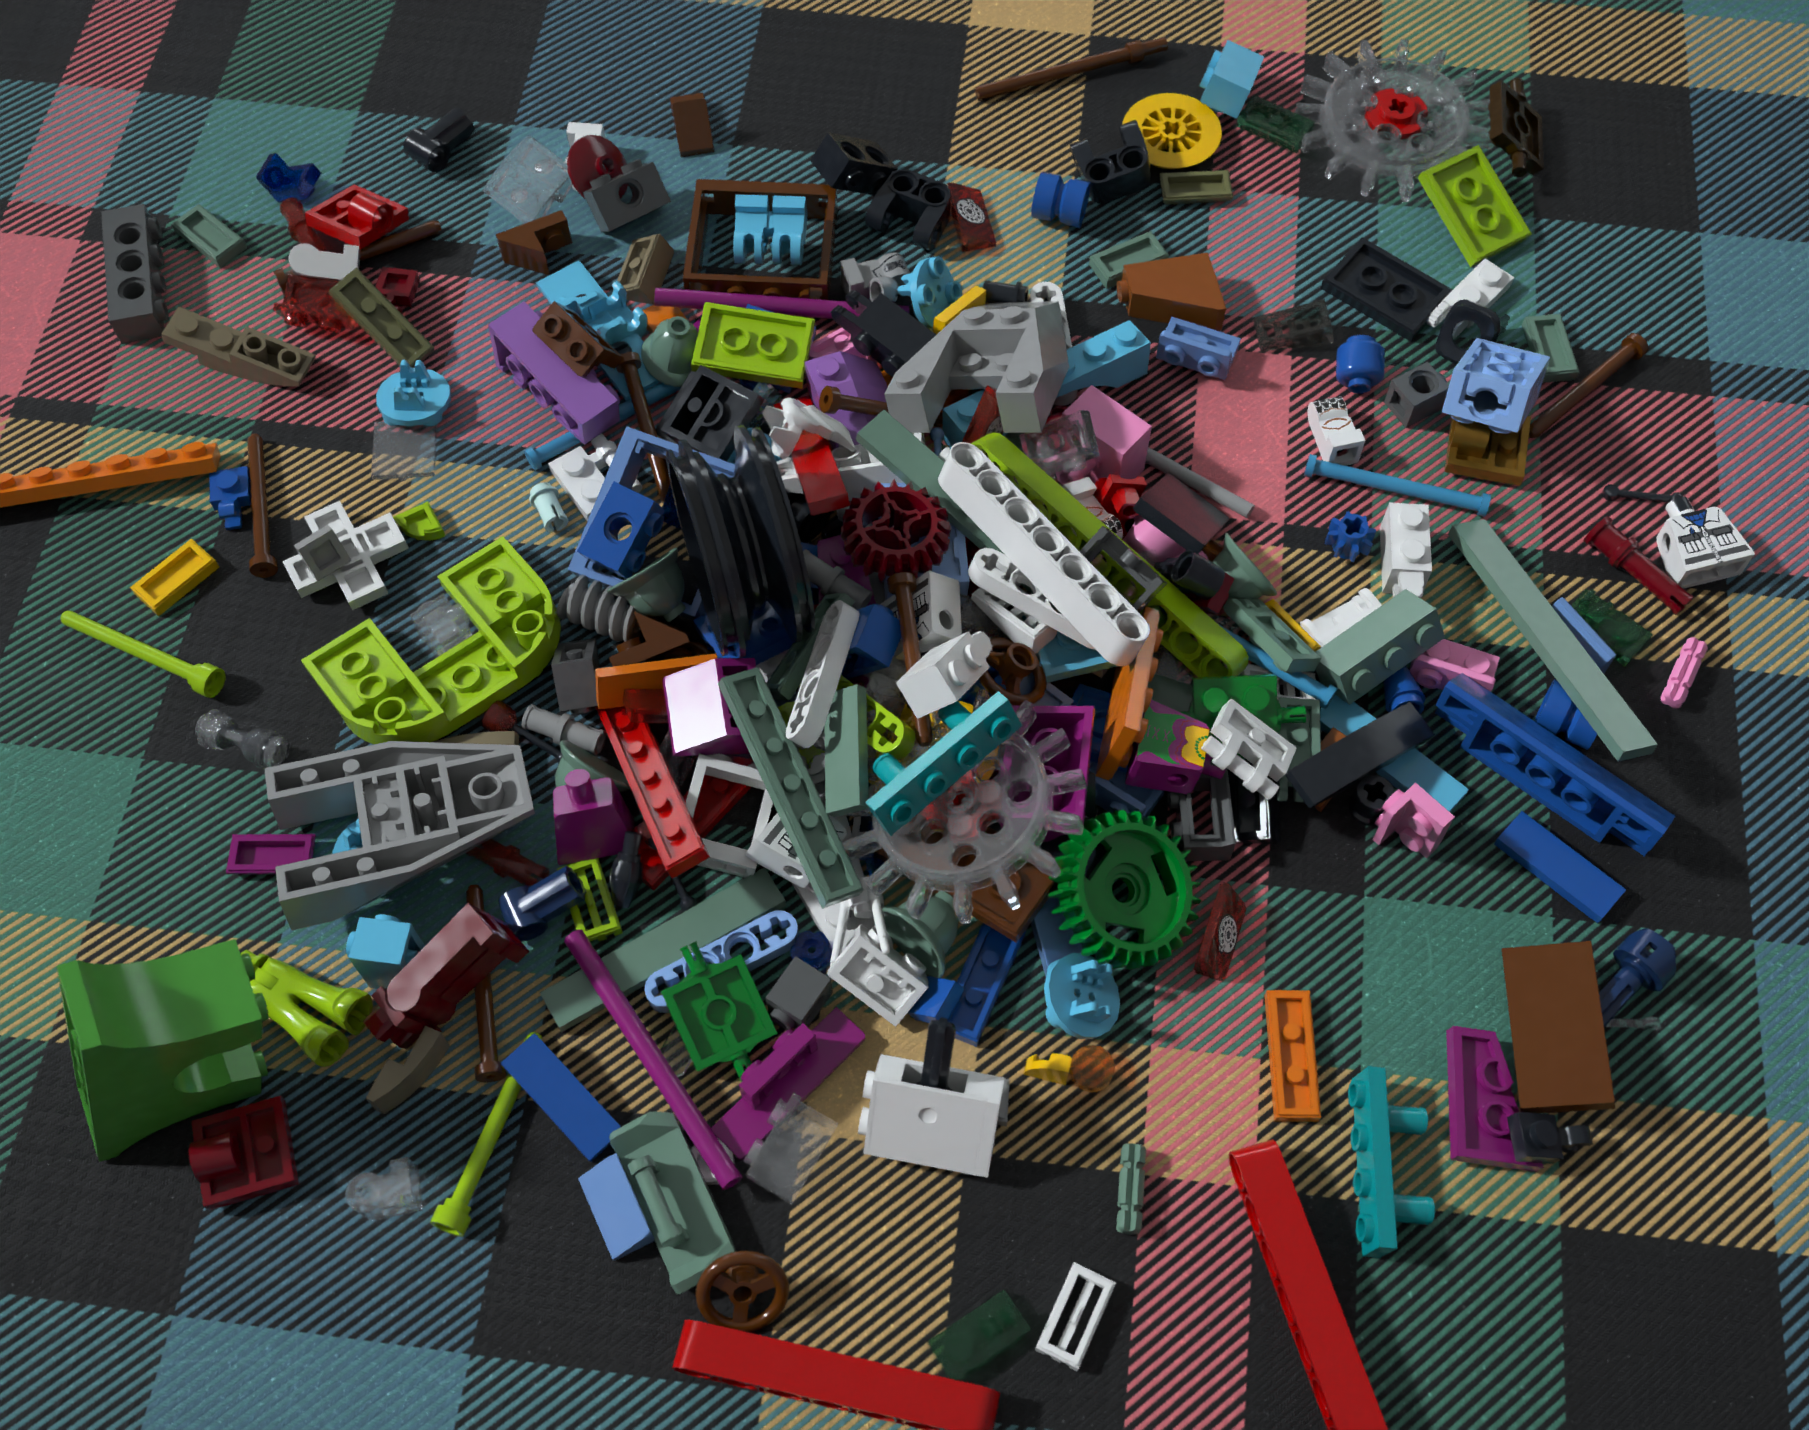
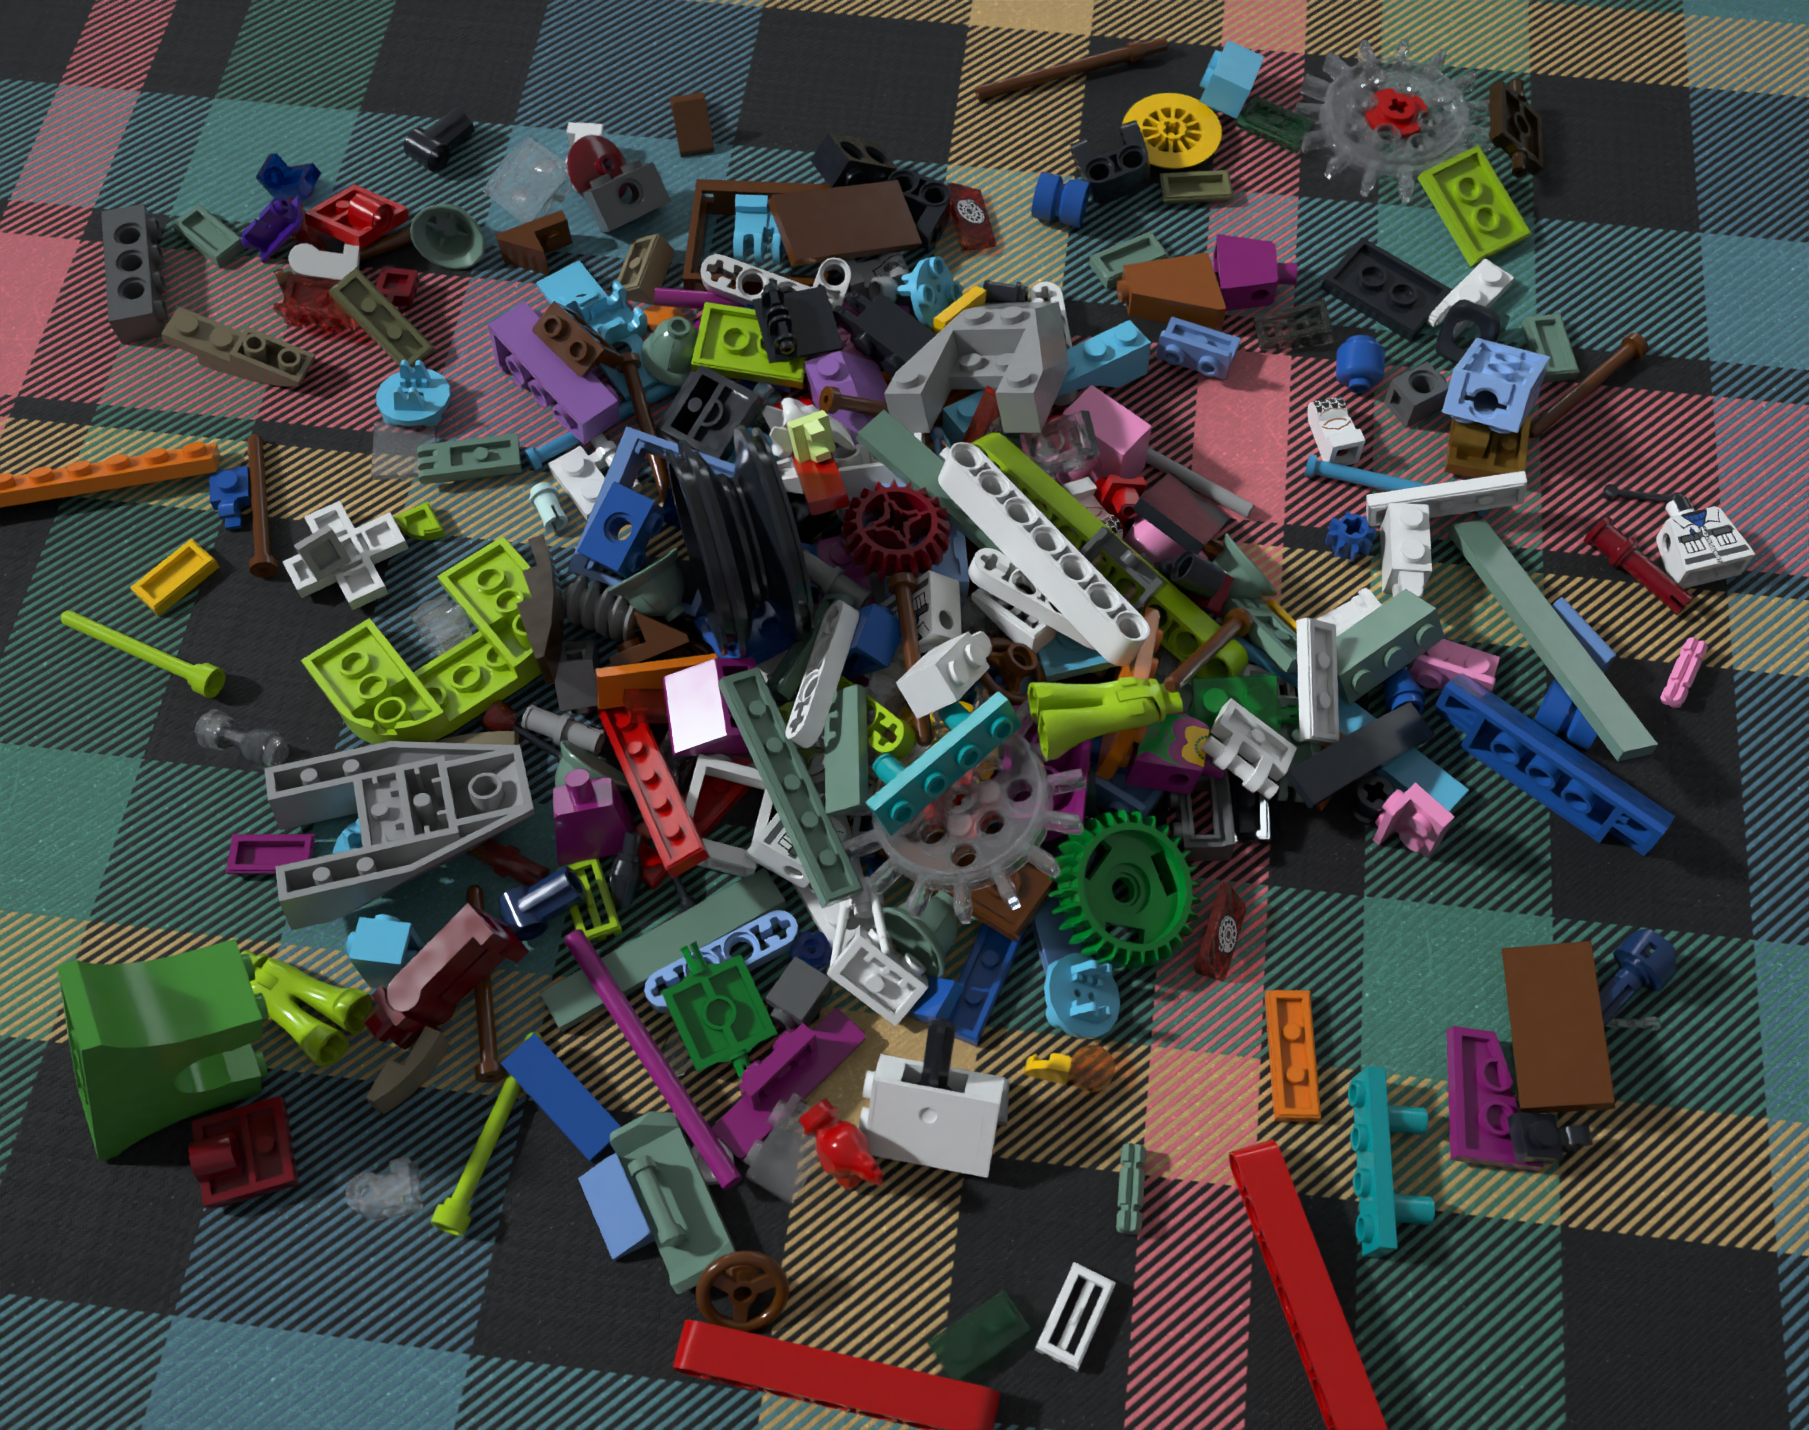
(280, 221): none -> dark purple hinge
(448, 236): none -> sand green hat
(469, 459): none -> sand green hinge
(544, 611): none -> dark brown slope
(723, 287): none -> white beam
(796, 323): none -> black hinge
(812, 437): none -> yellowish green tile
(840, 1146): none -> red animal
(844, 222): none -> reddish brown tile
(1083, 711): none -> lime piece
(1235, 624): none -> reddish brown bar
(1249, 271): none -> magenta torso
(1317, 682): none -> white tile
(1453, 496): none -> white tile
(1559, 867): blue tile -> none
(1613, 626): clear green plate -> none

